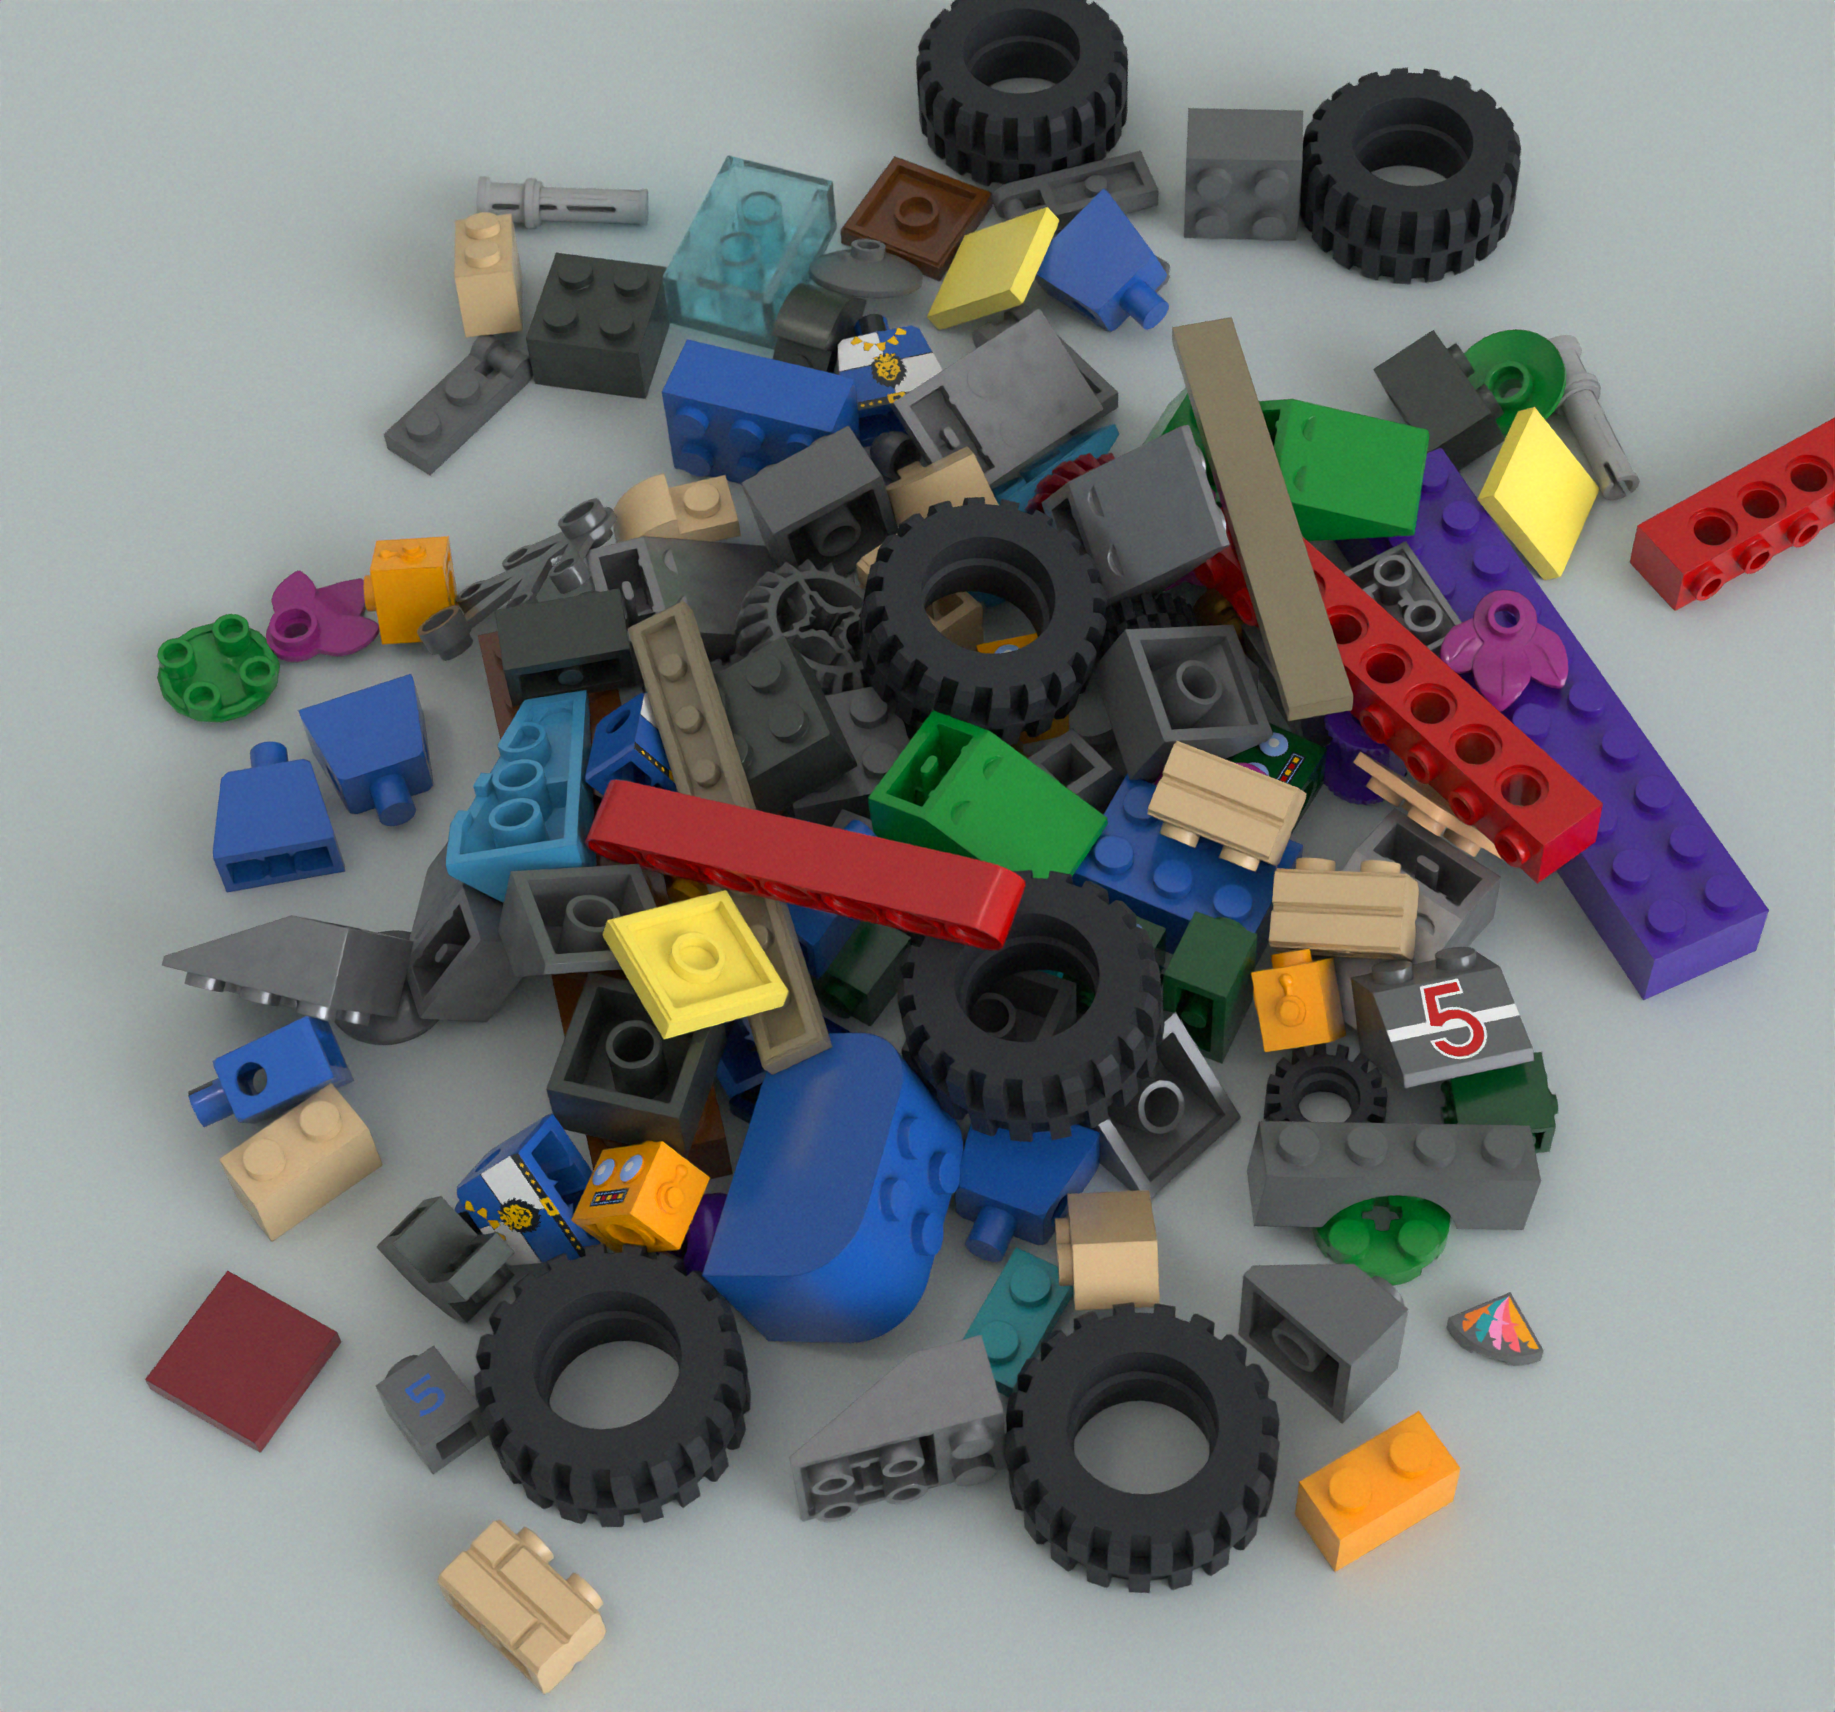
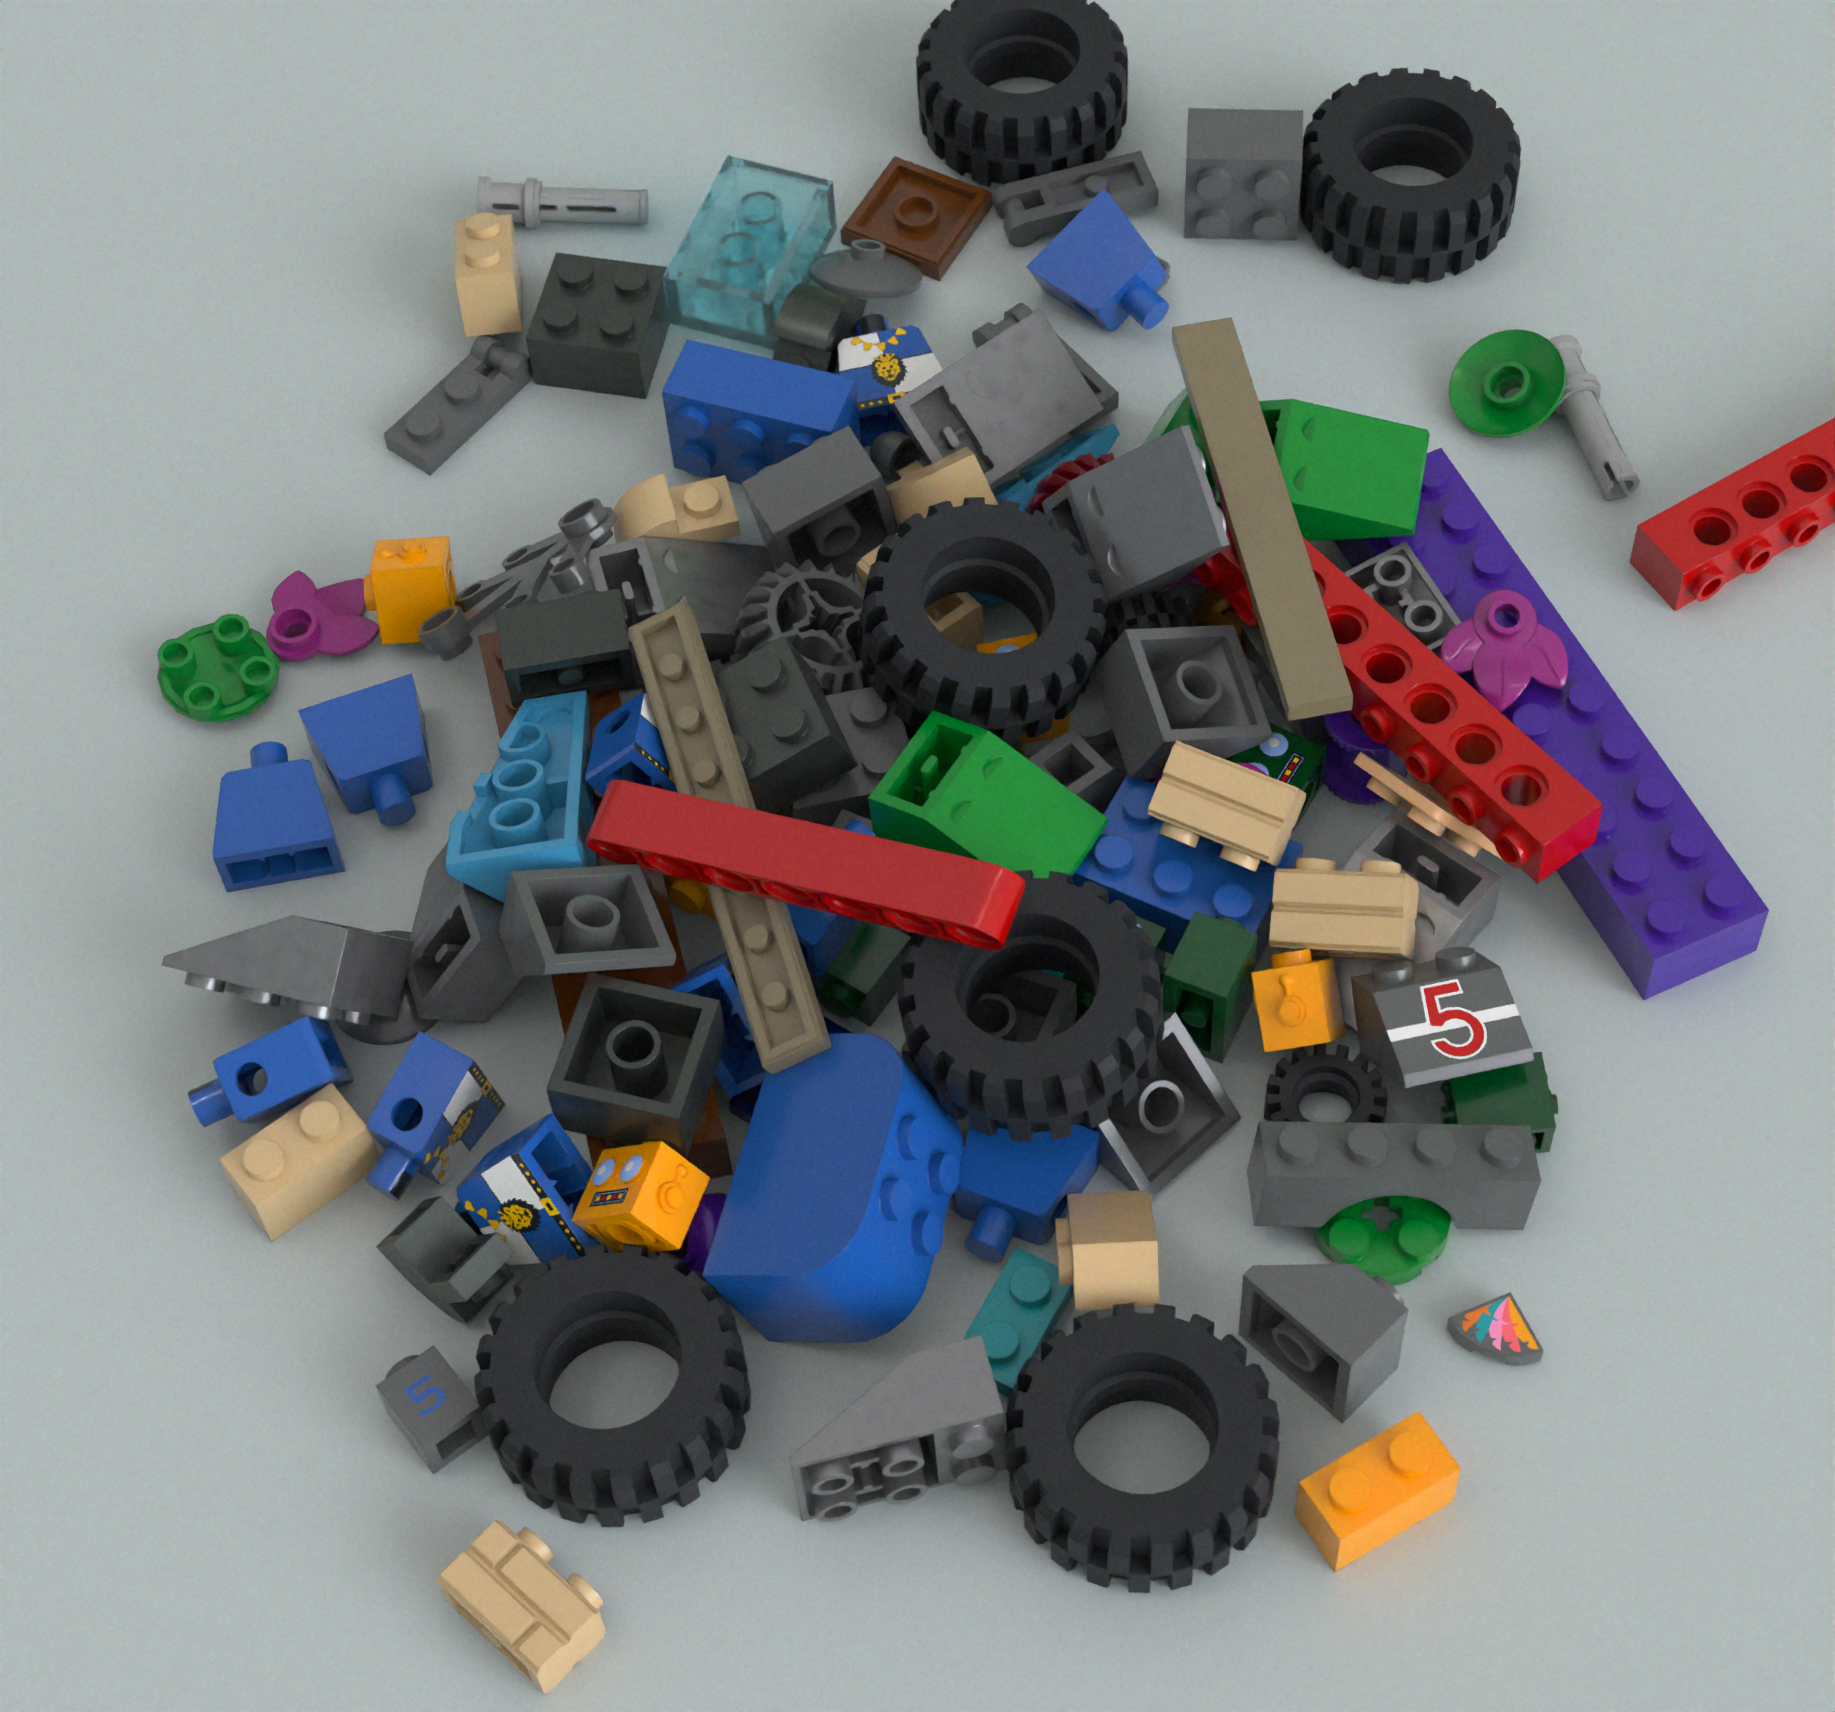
(243, 1361): dark red tile -> none
(429, 1116): none -> blue torso
(695, 964): light yellow tile -> none
(993, 269): light yellow tile -> none
(1434, 394): pearl dark grey brick -> none
(1538, 493): light yellow tile -> none

